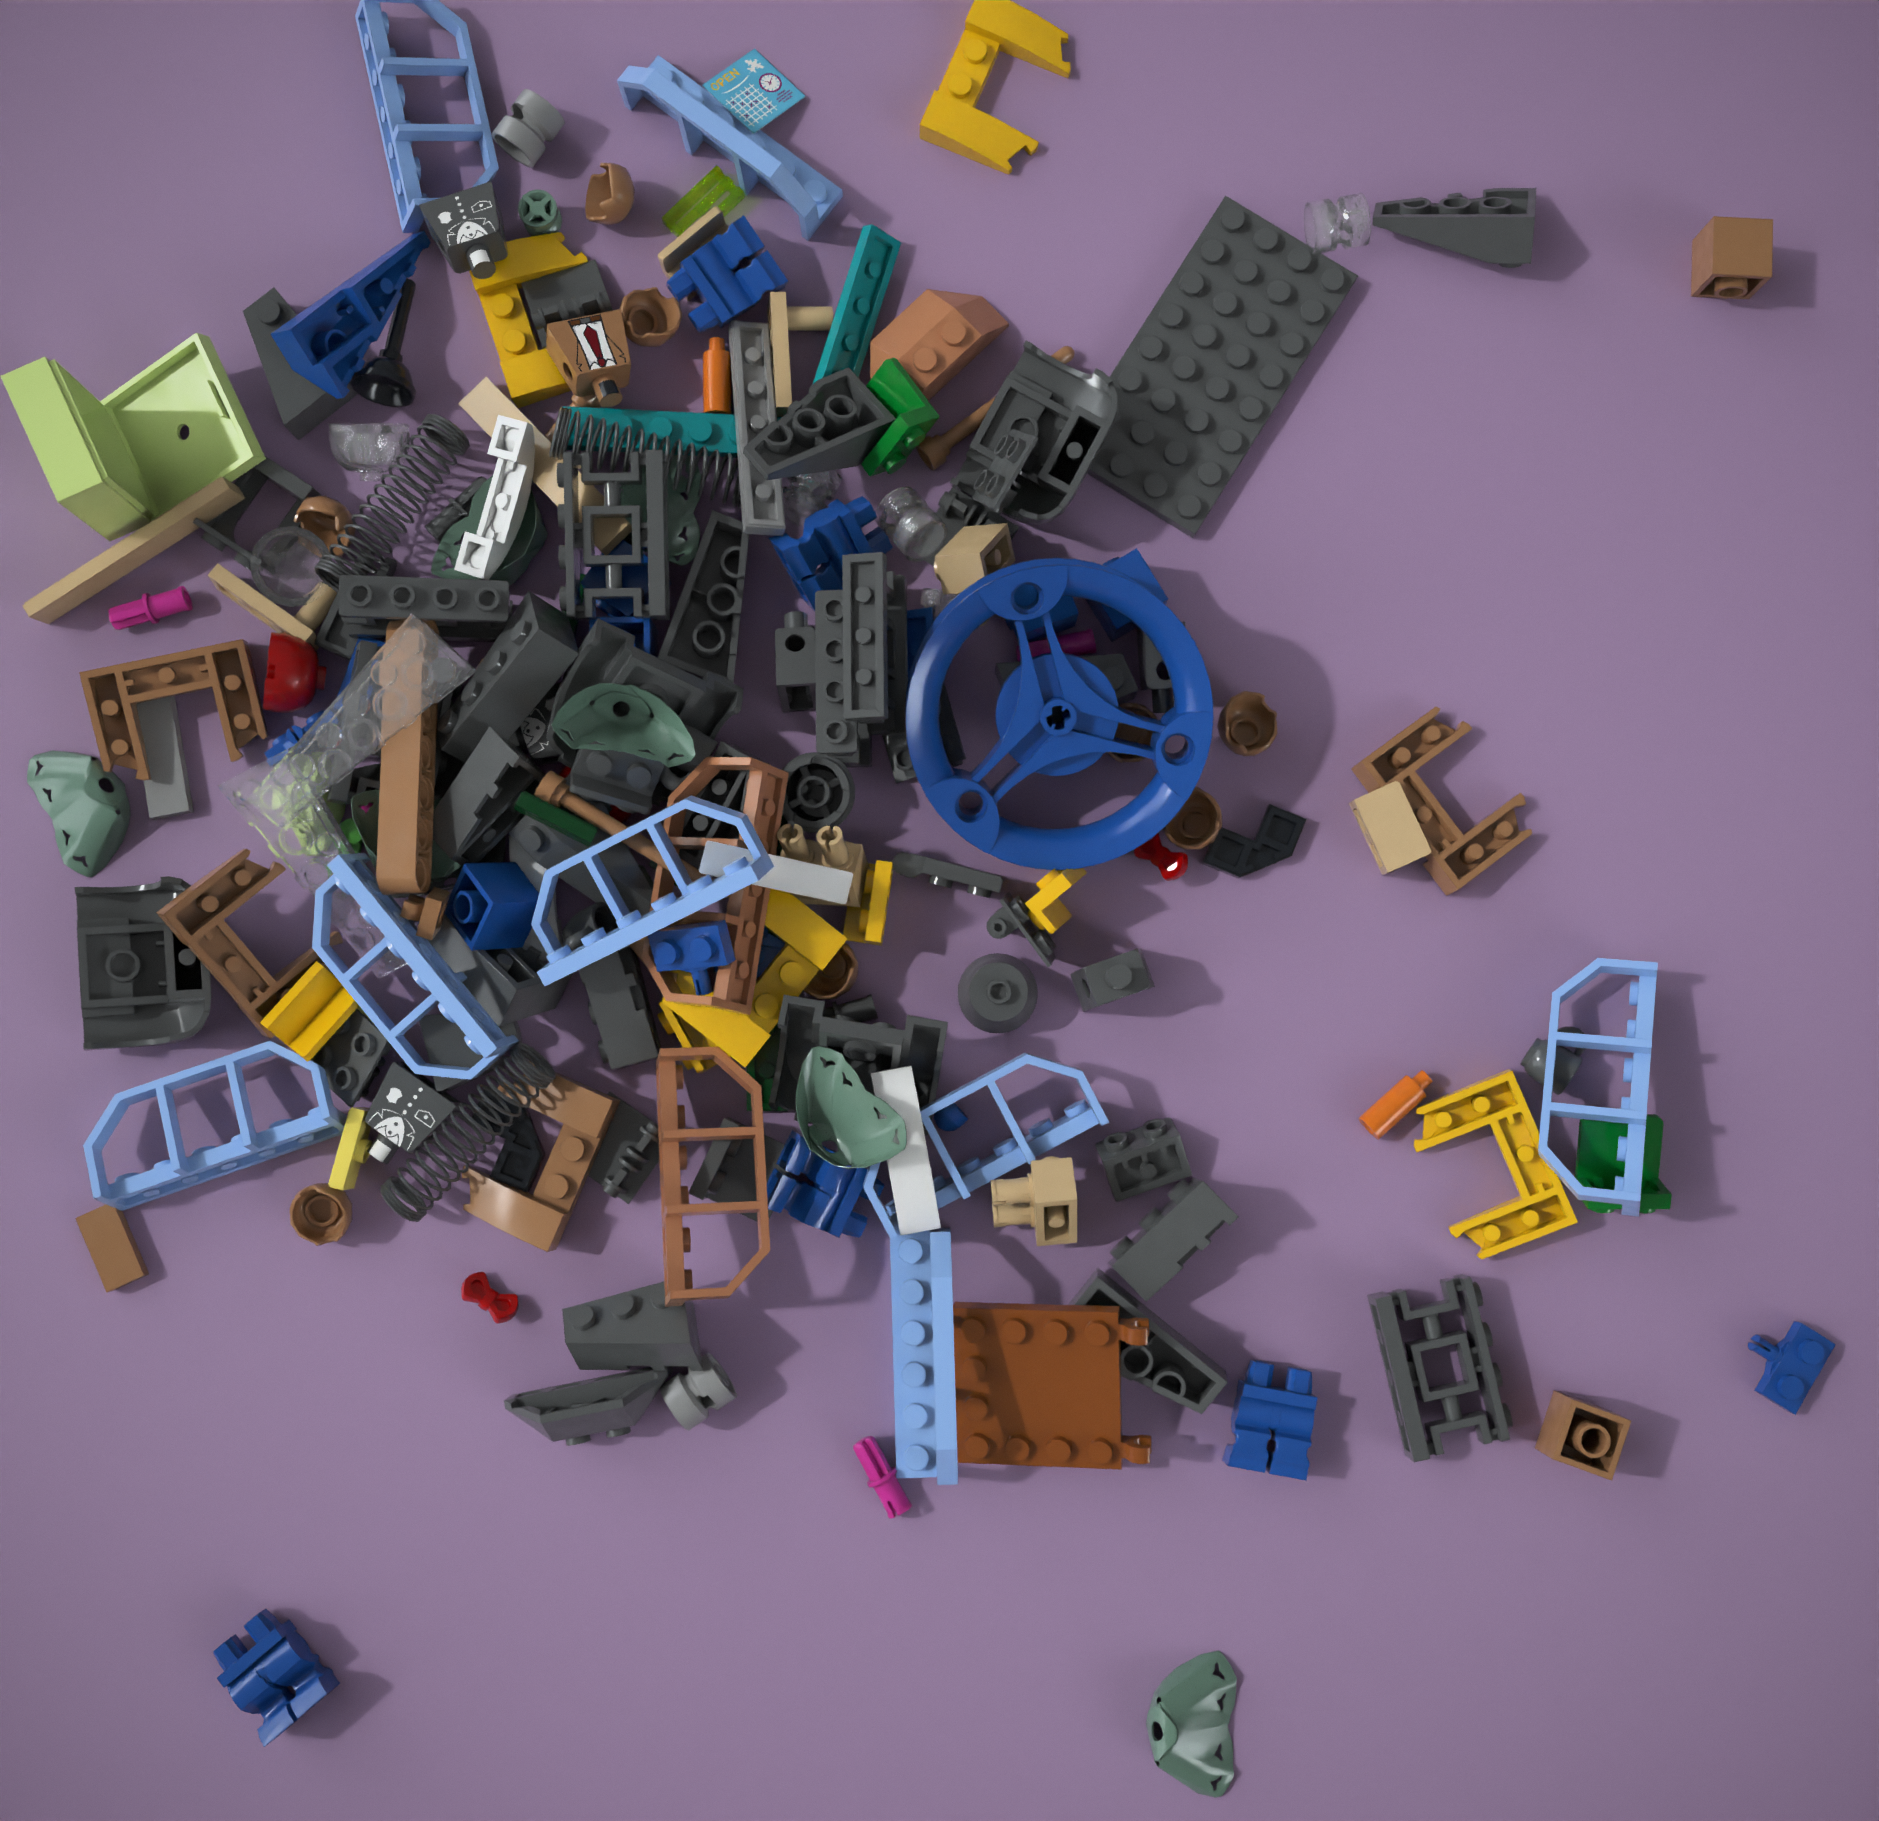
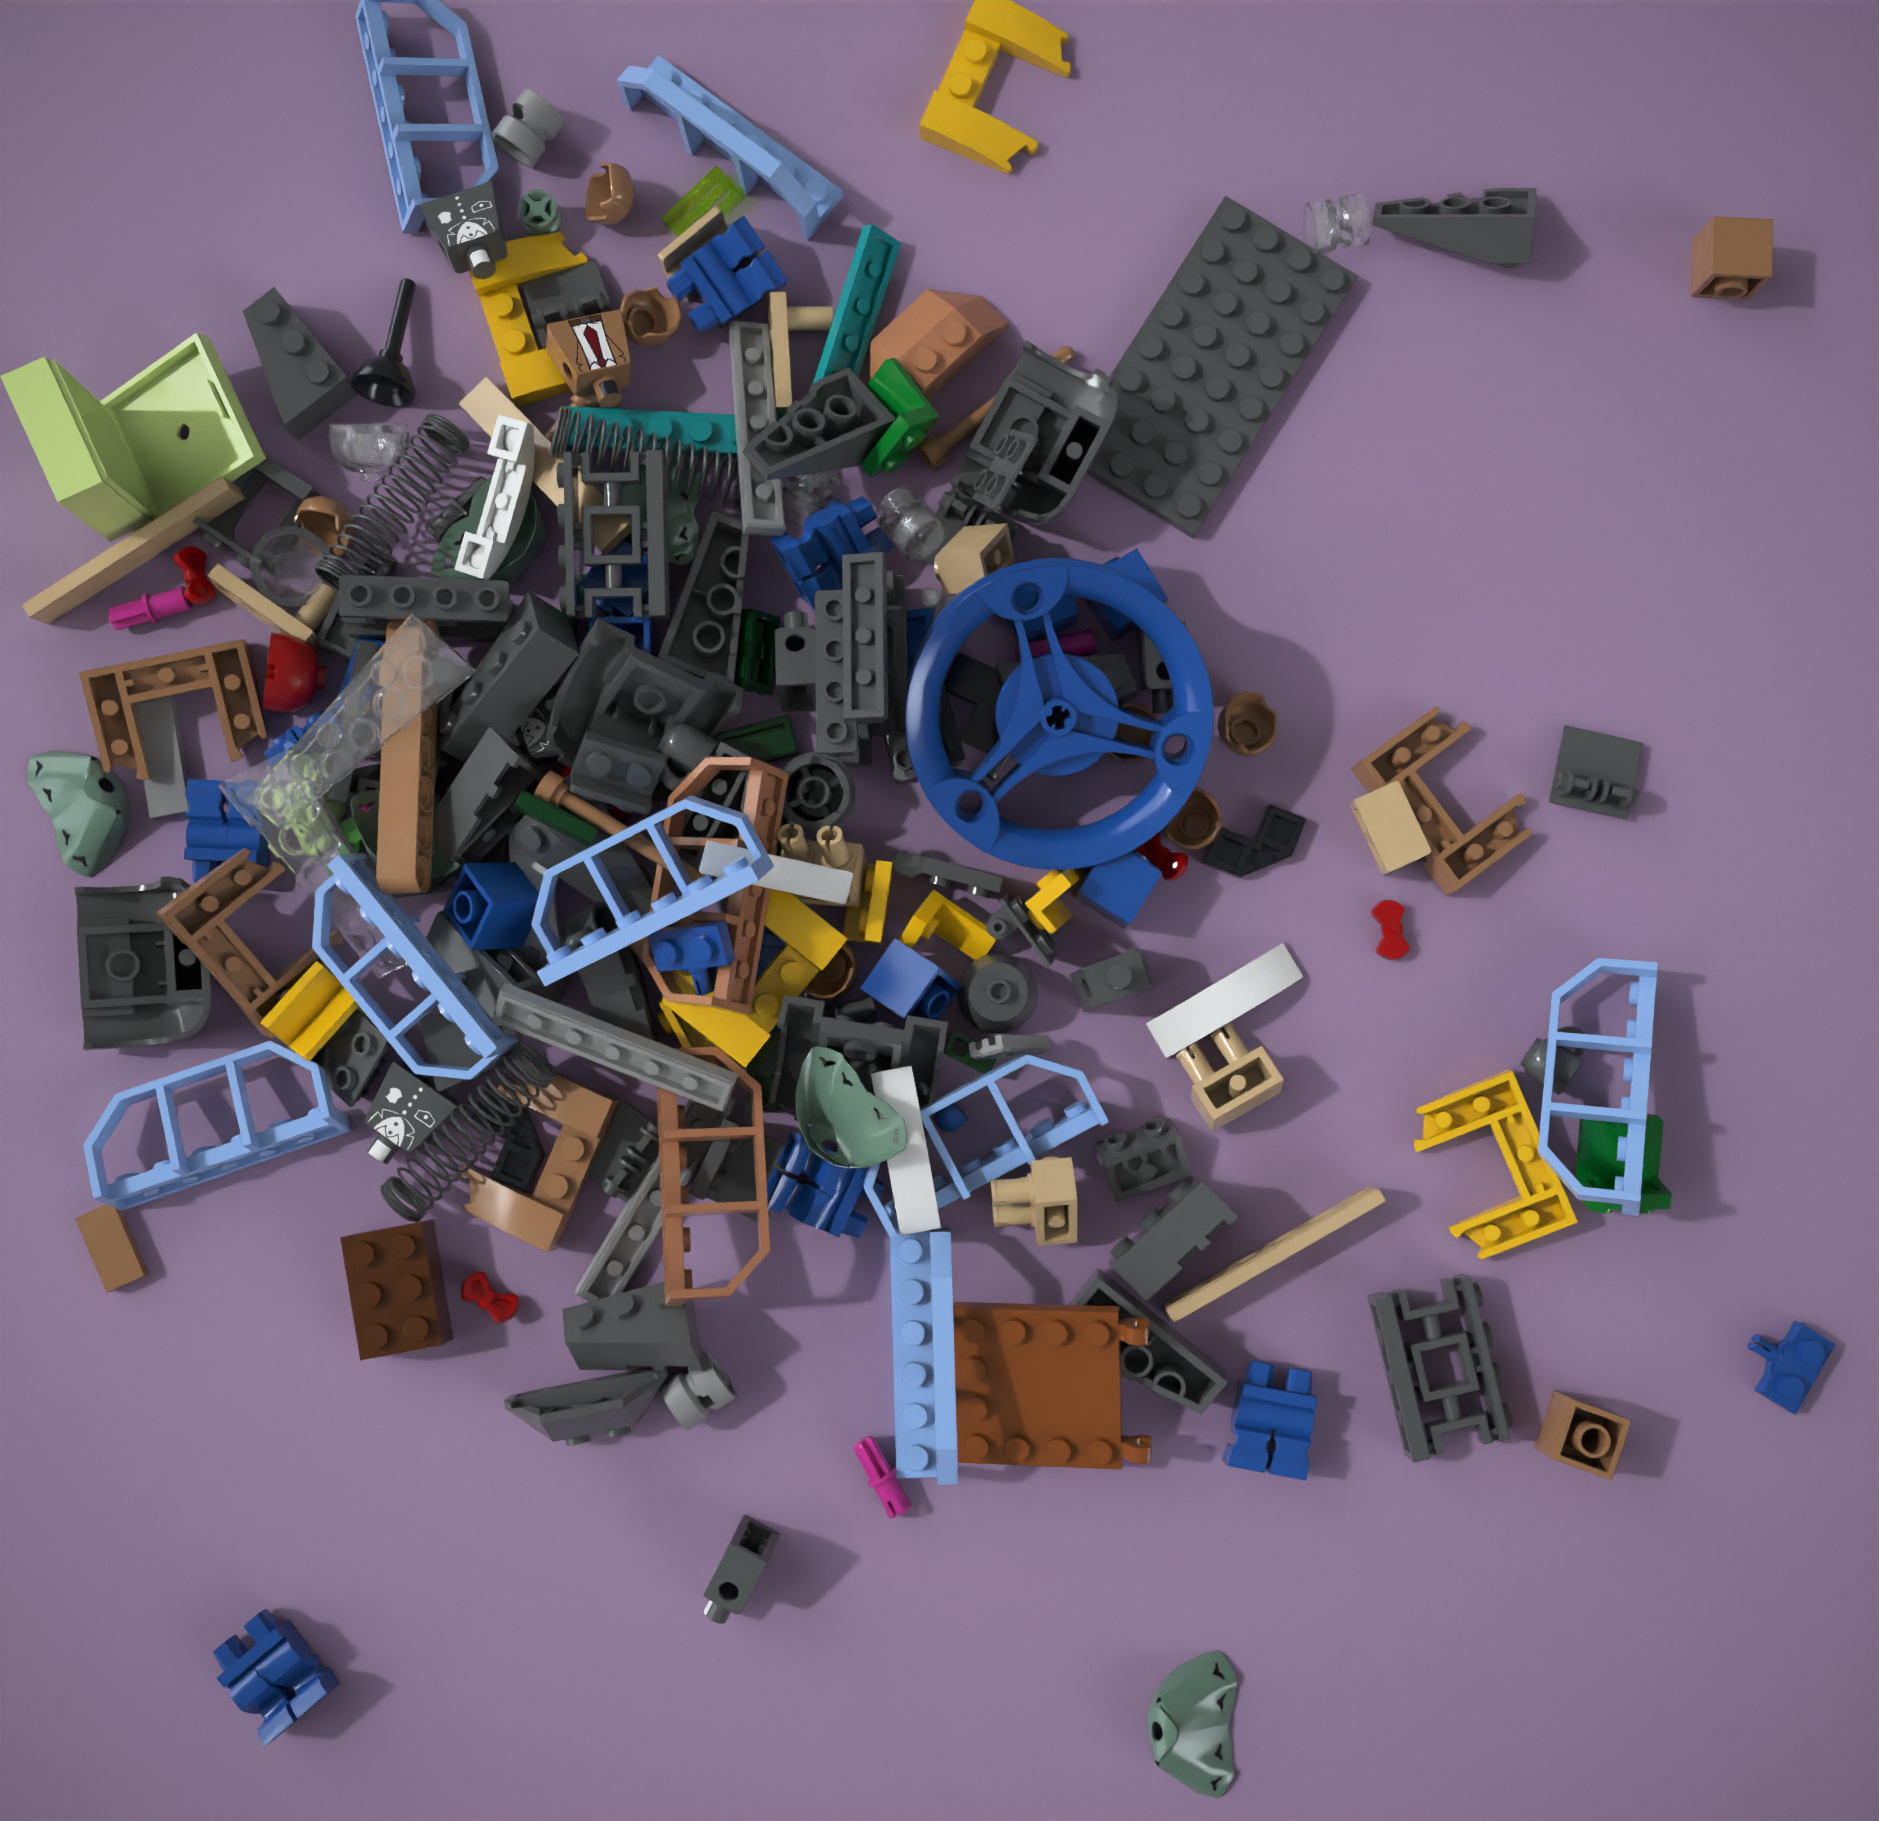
(192, 562): none -> red piece
(217, 835): none -> blue hips
(321, 1213): medium nougat hair -> none
(335, 332): blue wedge -> none
(351, 1150): light yellow plate -> none
(396, 1289): none -> reddish brown brick
(427, 911): medium nougat tile -> none
(614, 1047): none -> light grey tile
(629, 734): sand green piece -> none
(641, 1216): none -> light grey tile
(717, 378): orange cylinder -> none
(739, 1569): none -> dark grey torso
(752, 650): none -> dark green tile
(753, 91): medium azure sticker -> none
(766, 739): none -> dark green tile
(910, 984): none -> blue head
(950, 923): none -> yellow bracket
(959, 1050): none -> dark green piece
(979, 686): none -> black tile
(993, 773): none -> dark grey piece
(1009, 1046): none -> light grey tile
(1119, 887): none -> blue head
(1224, 1000): none -> white slope
(1236, 1087): none -> tan brick
(1273, 1253): none -> tan tile
(1389, 915): none -> red piece
(1395, 1104): orange cylinder -> none
(1596, 772): none -> dark grey hinge

